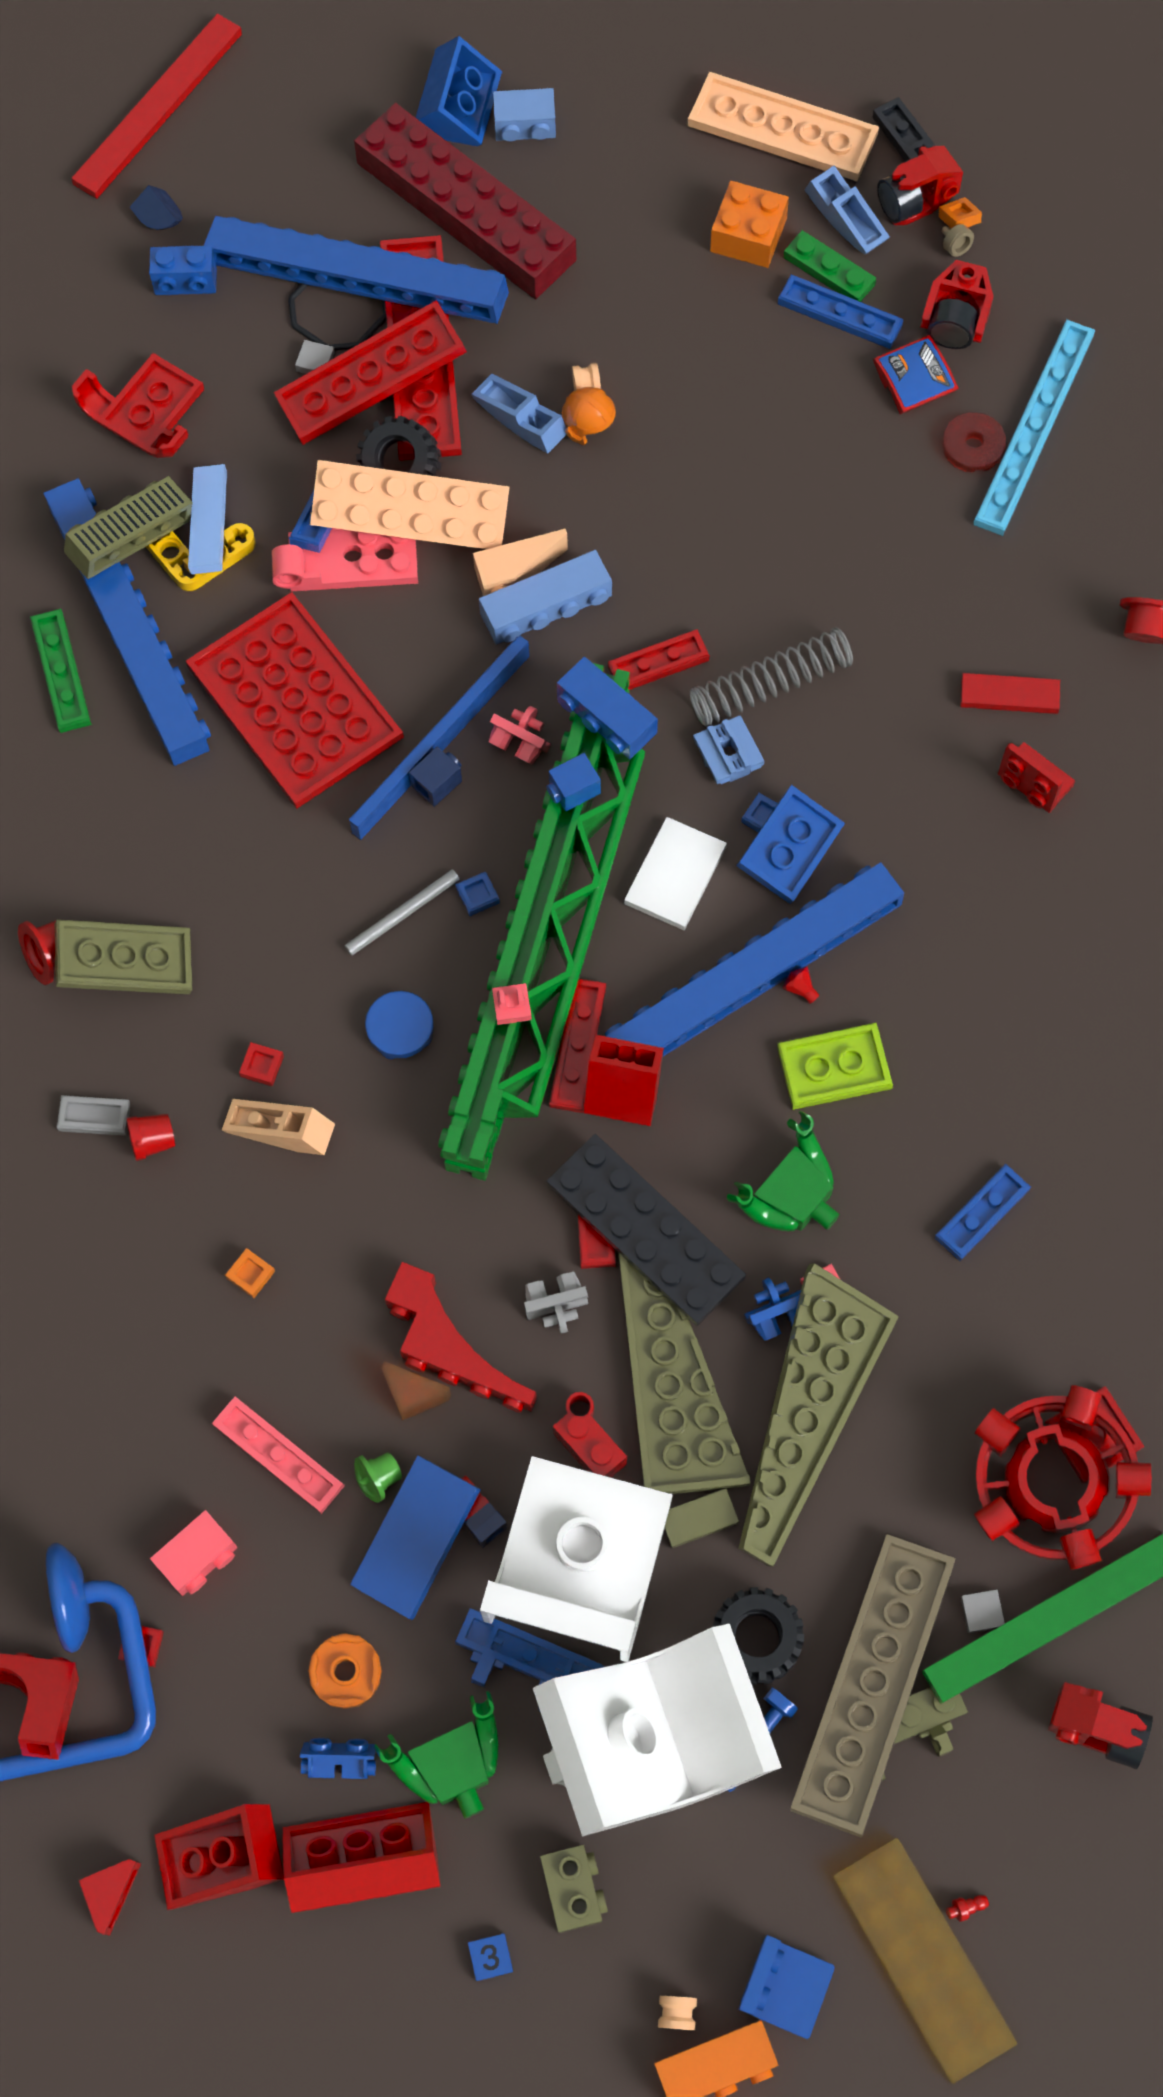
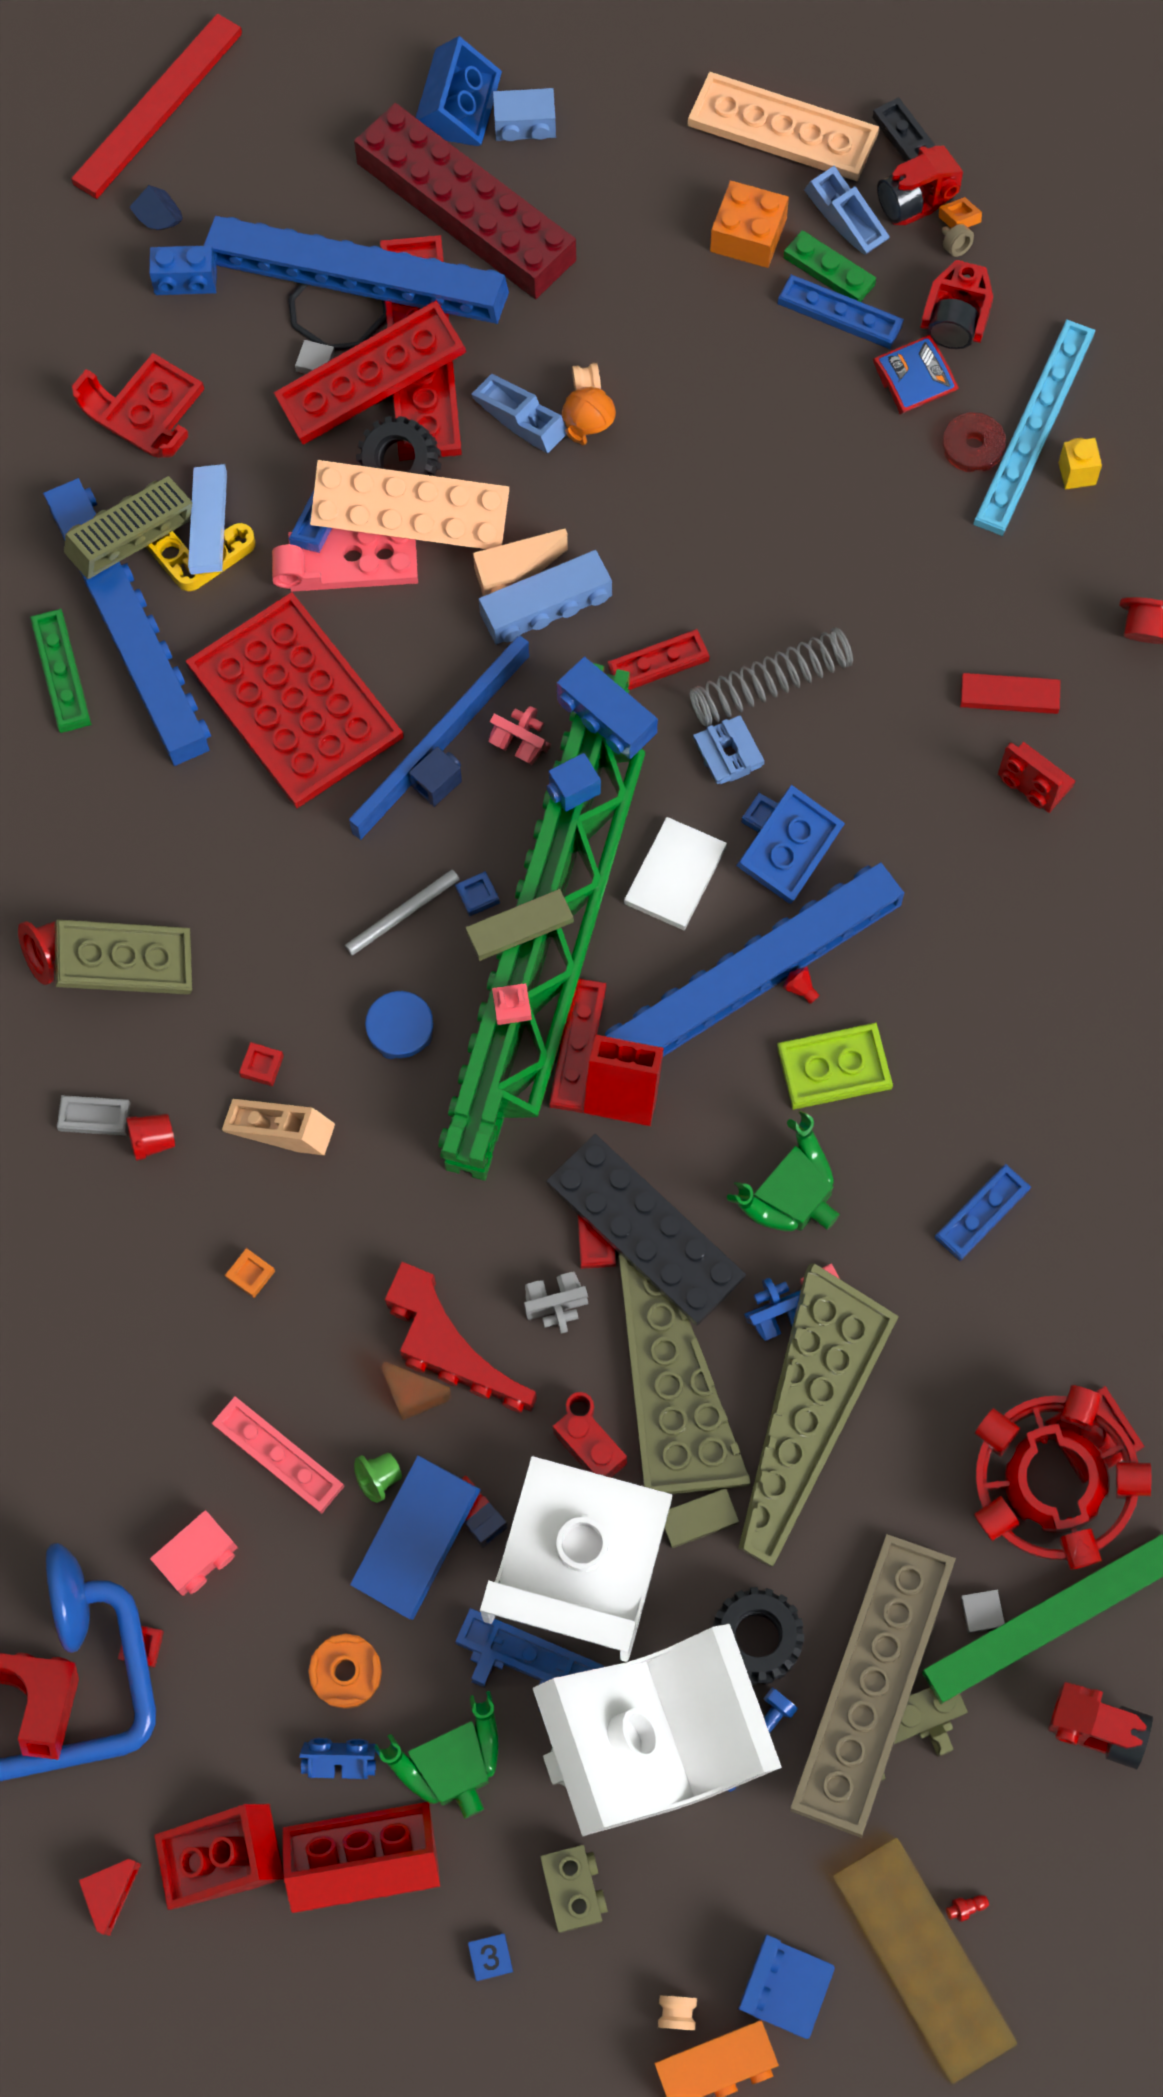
(519, 924): none -> olive tile
(1080, 463): none -> yellow brick

